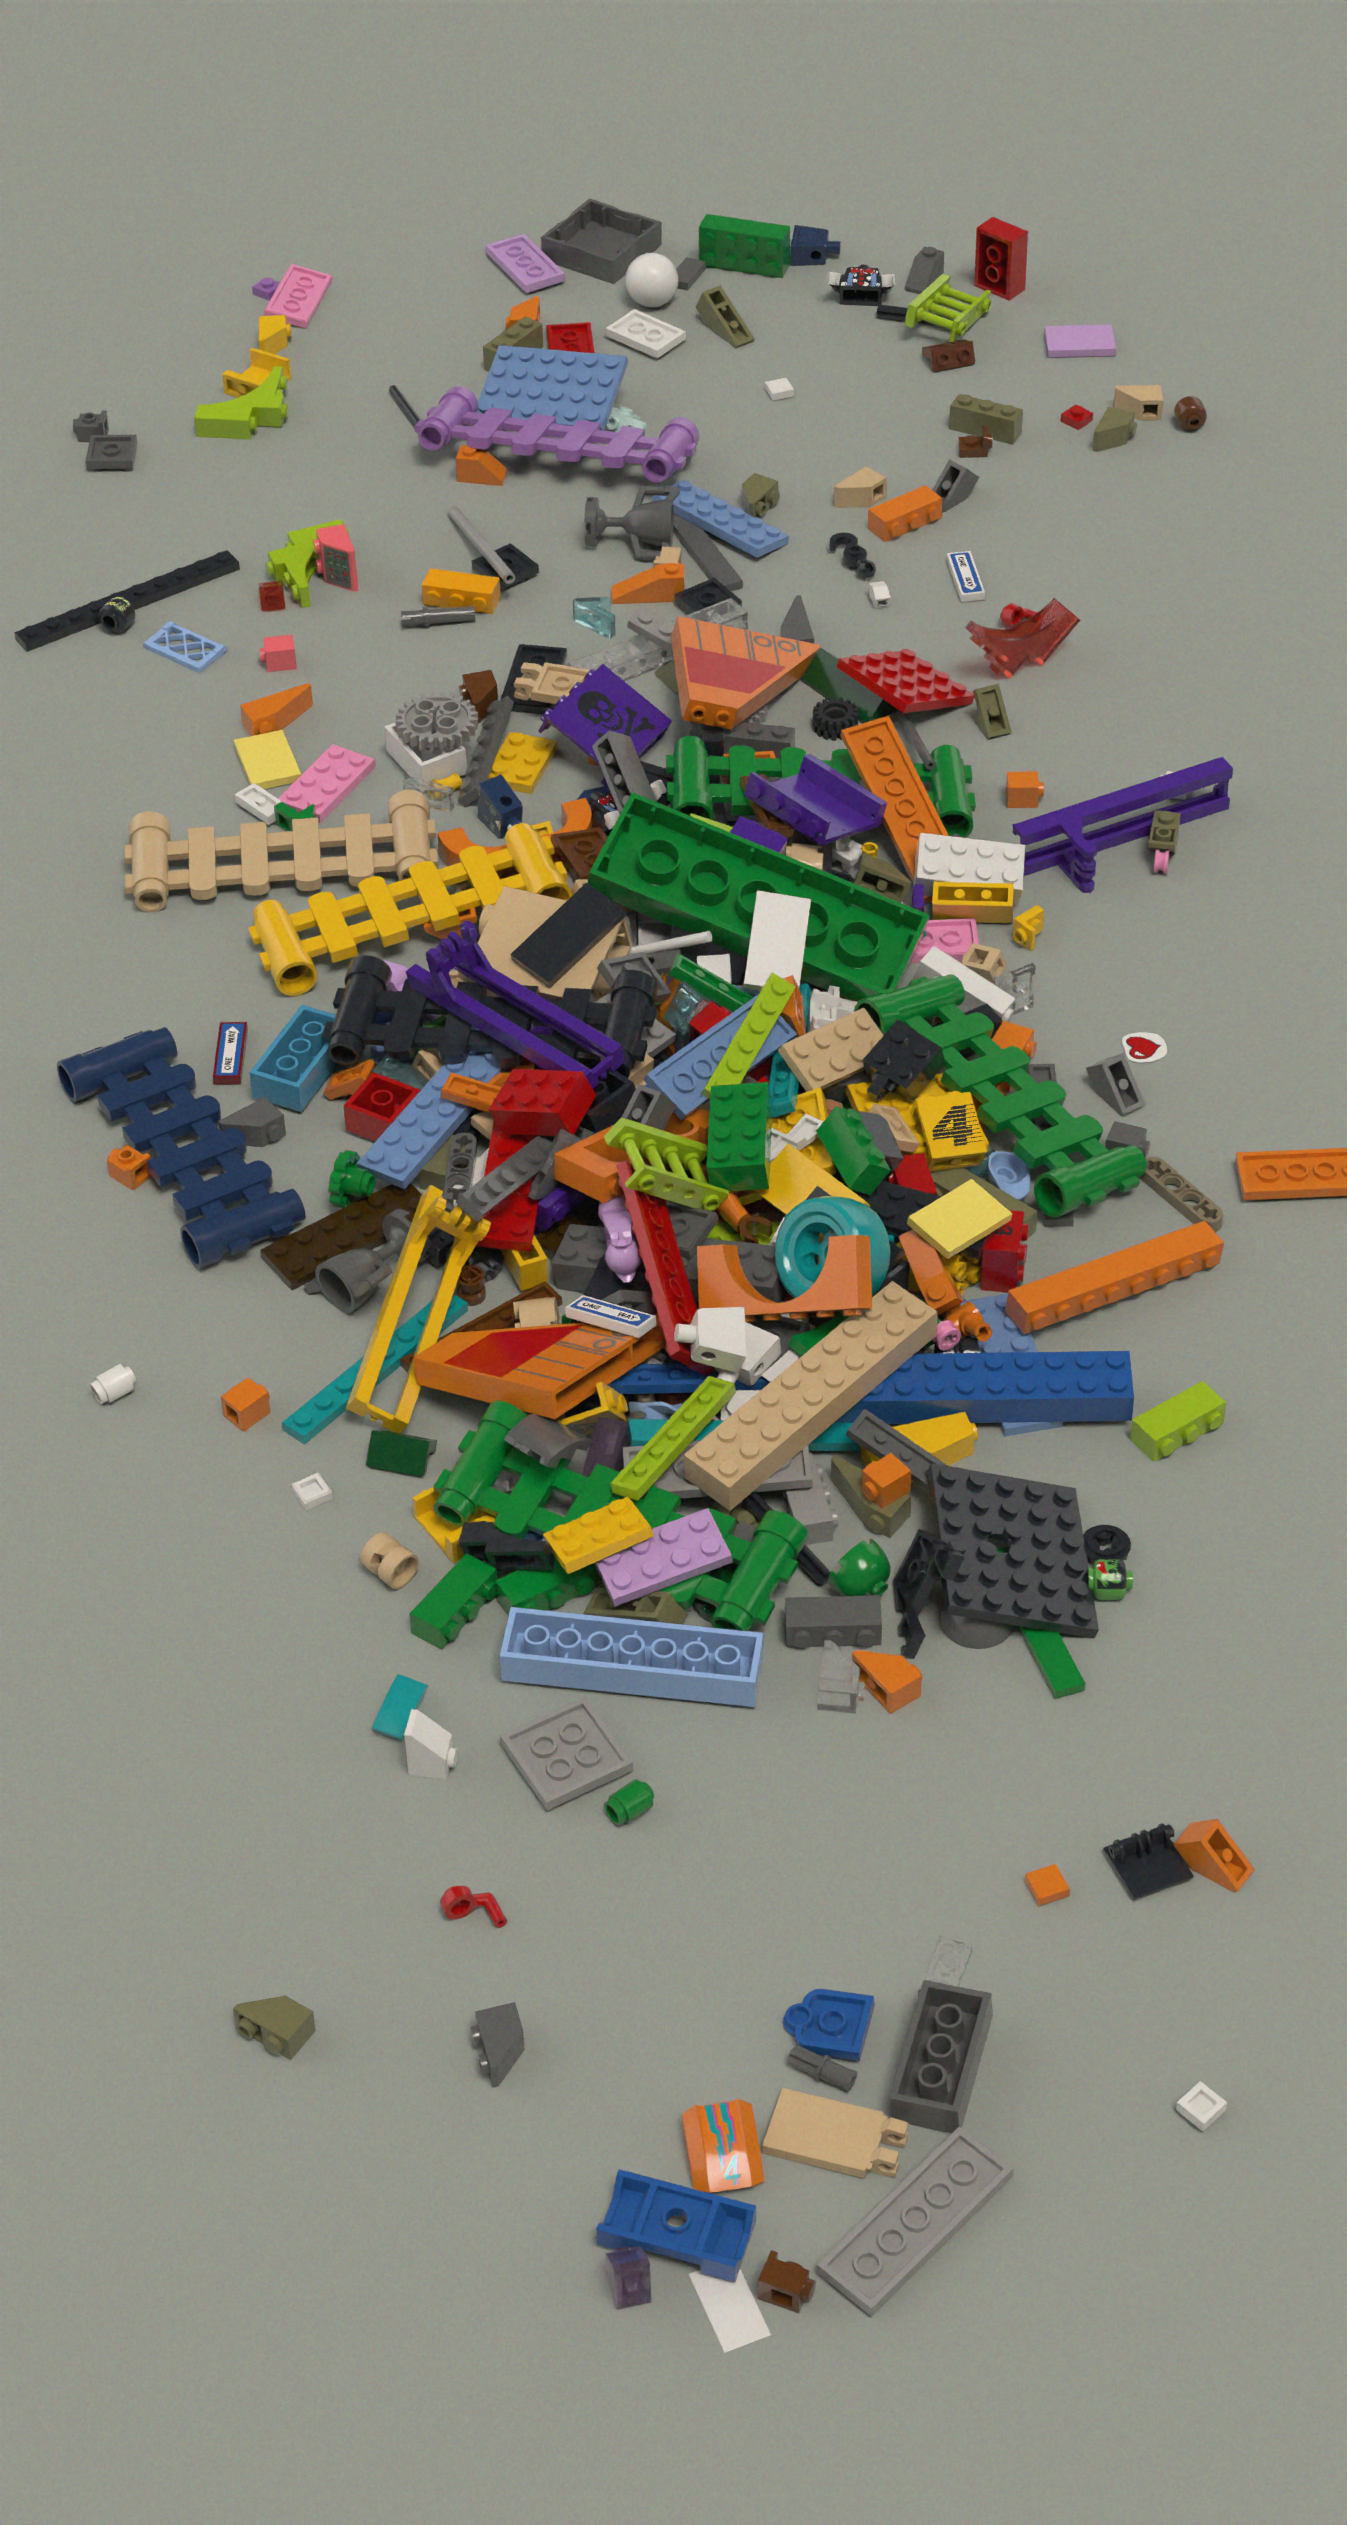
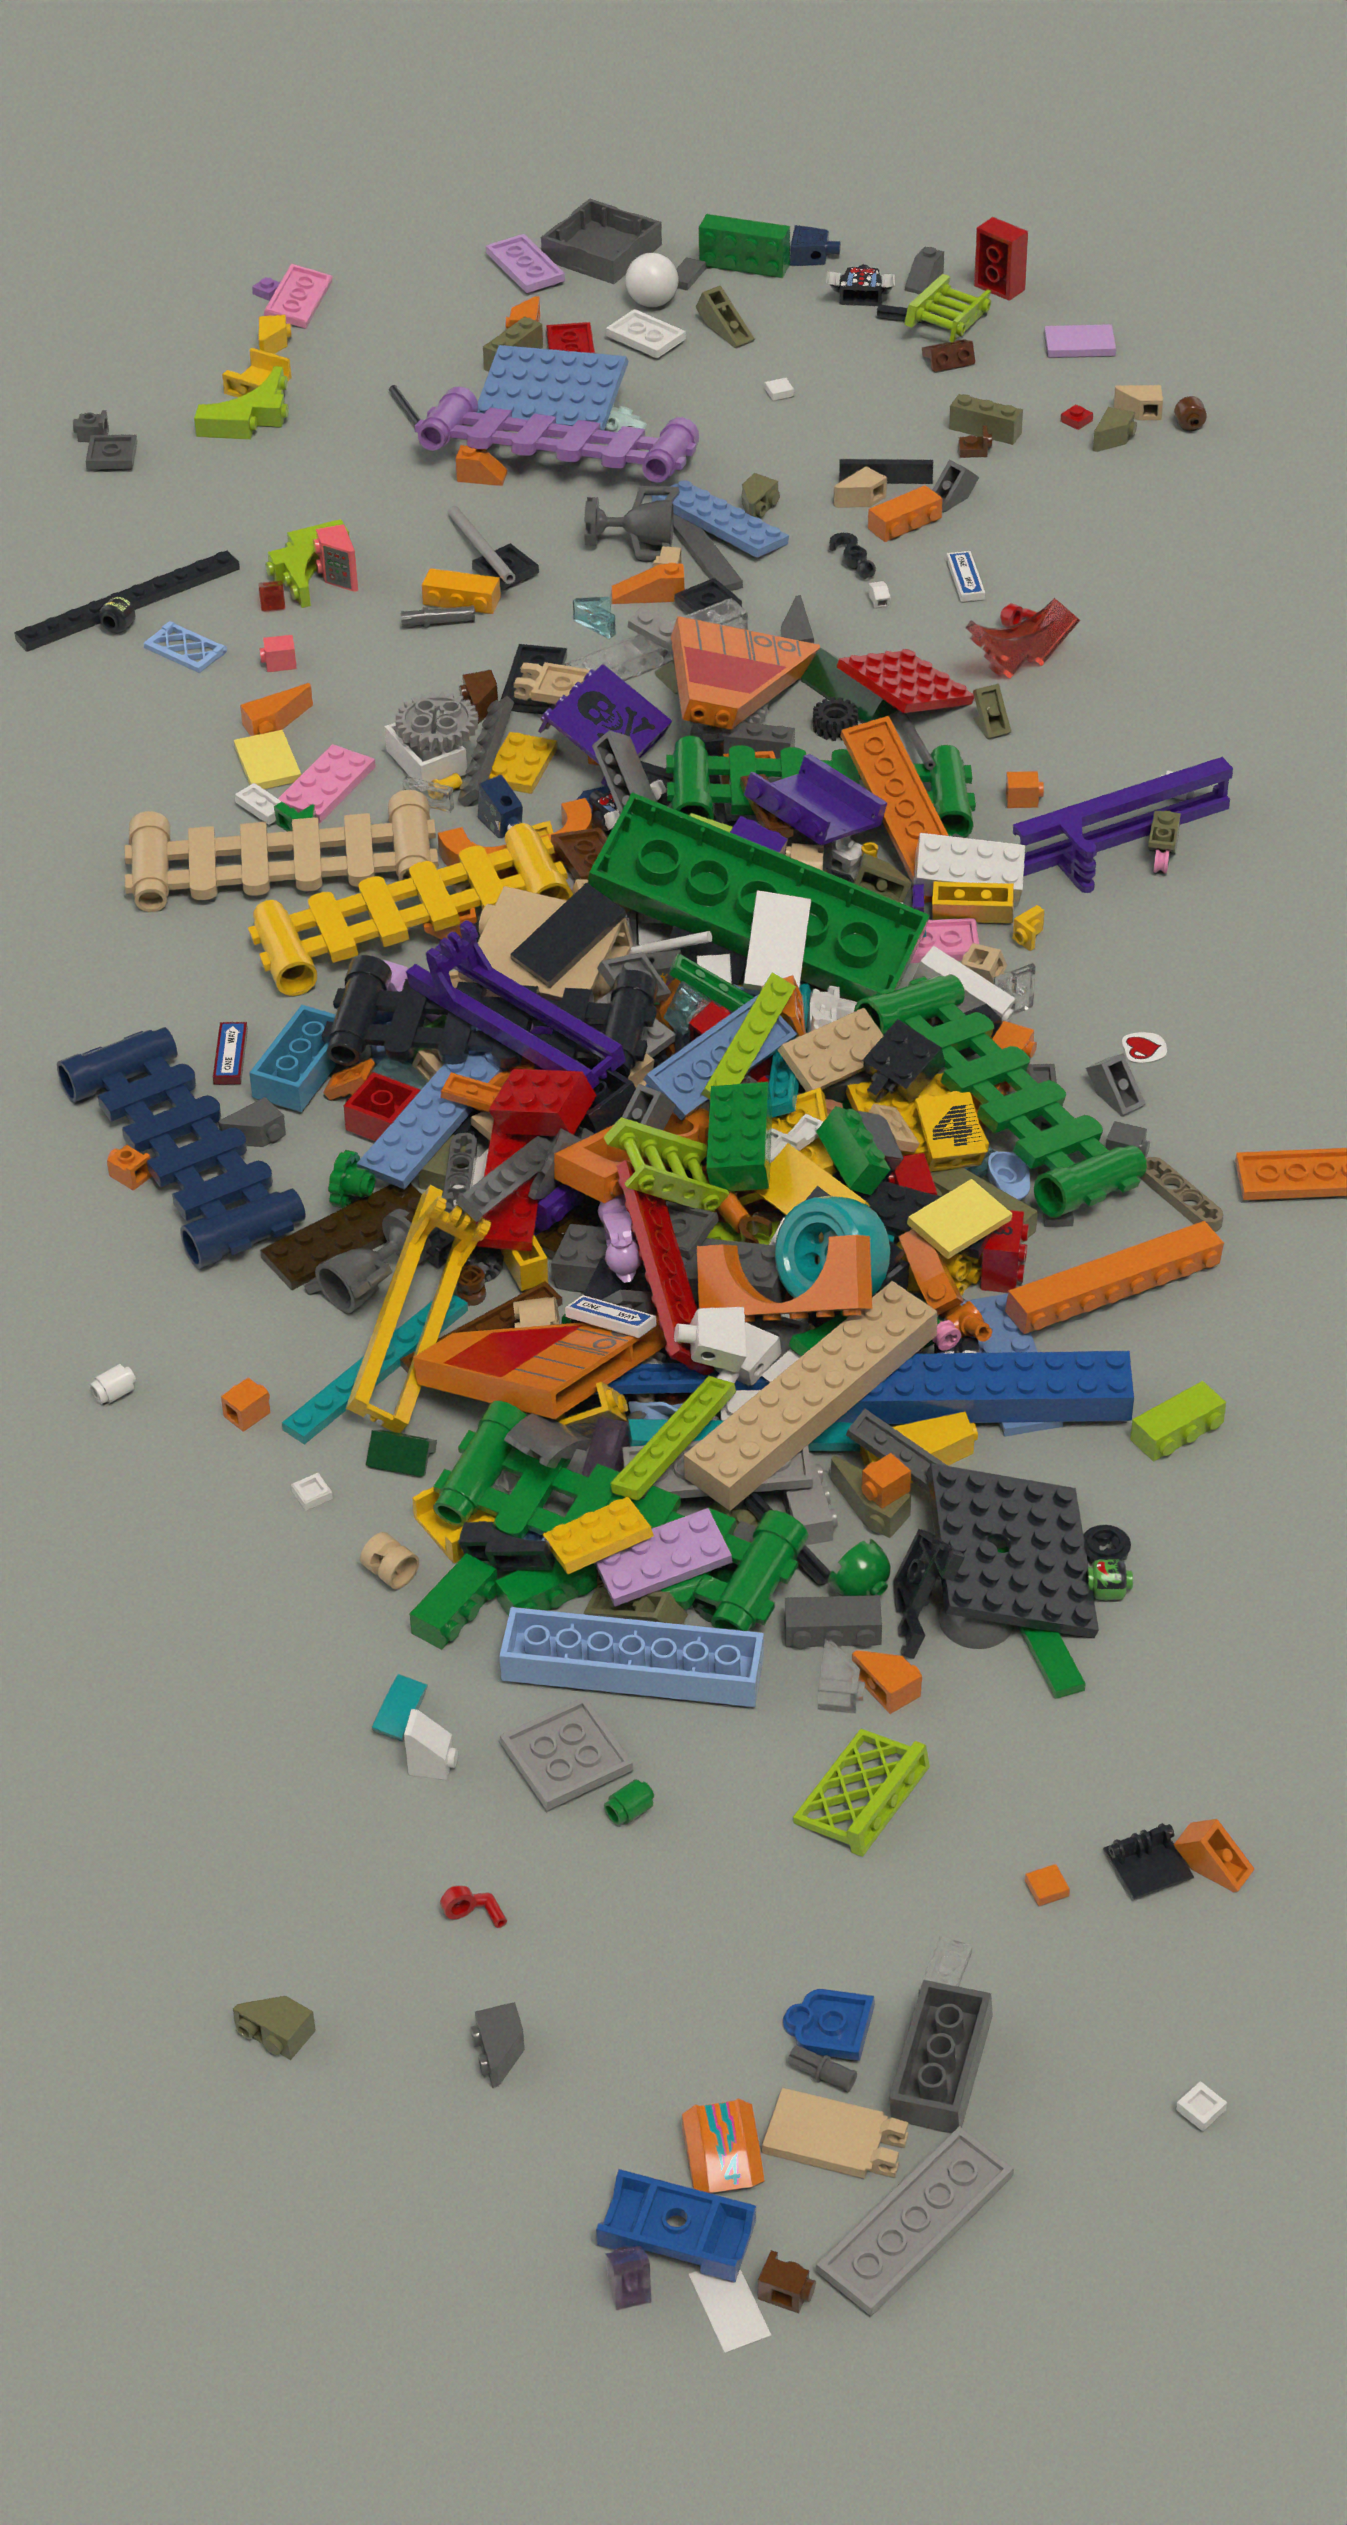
(884, 1797): none -> lime fence
(896, 470): none -> black tile

